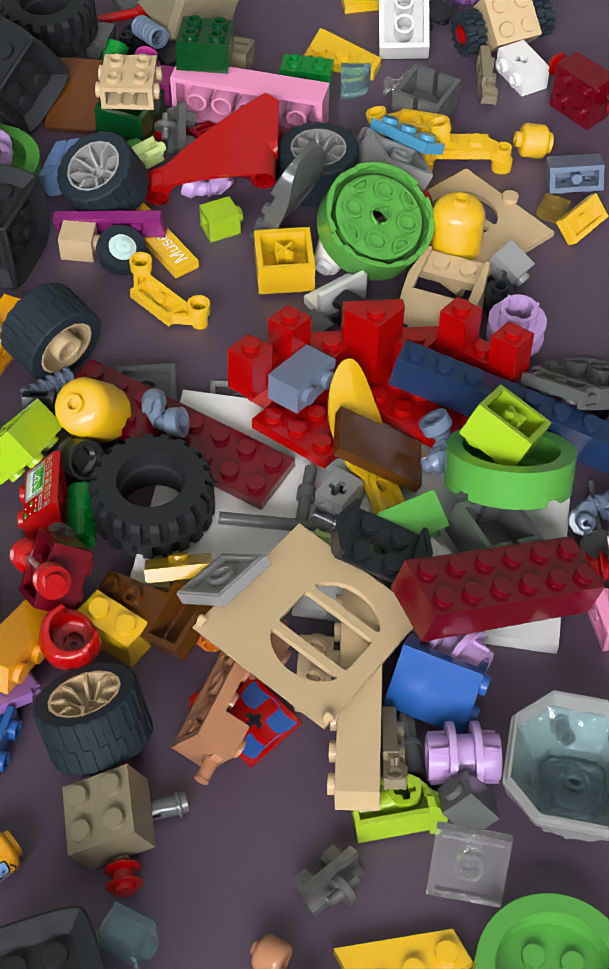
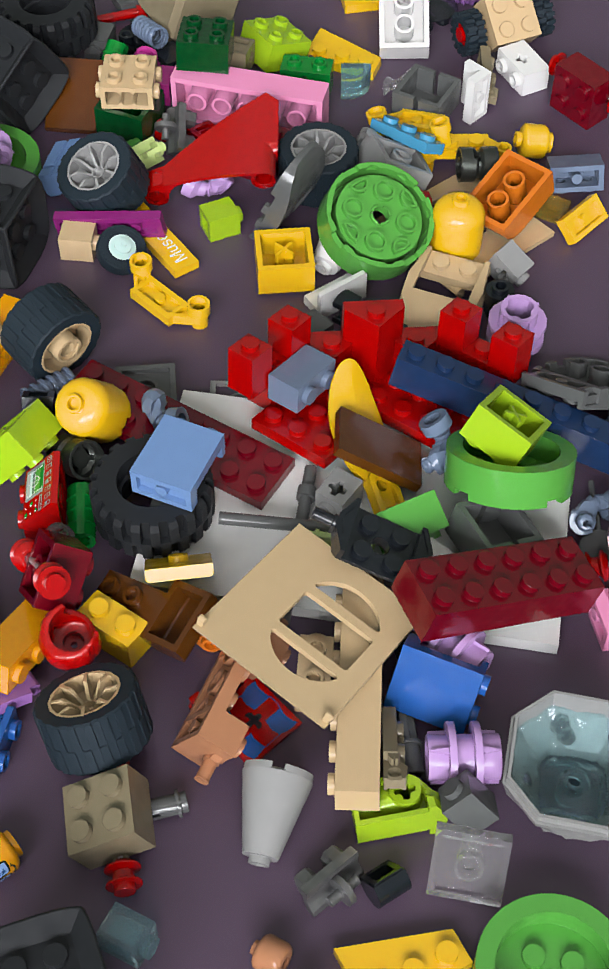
(176, 461): none -> medium blue panel
(223, 579): light grey tile -> none
(270, 808): none -> light grey cone
(274, 39): none -> lime brick
(385, 883): none -> black brick
(474, 164): none -> pearl dark grey wheel
(475, 91): none -> white panel
(513, 193): none -> orange brick

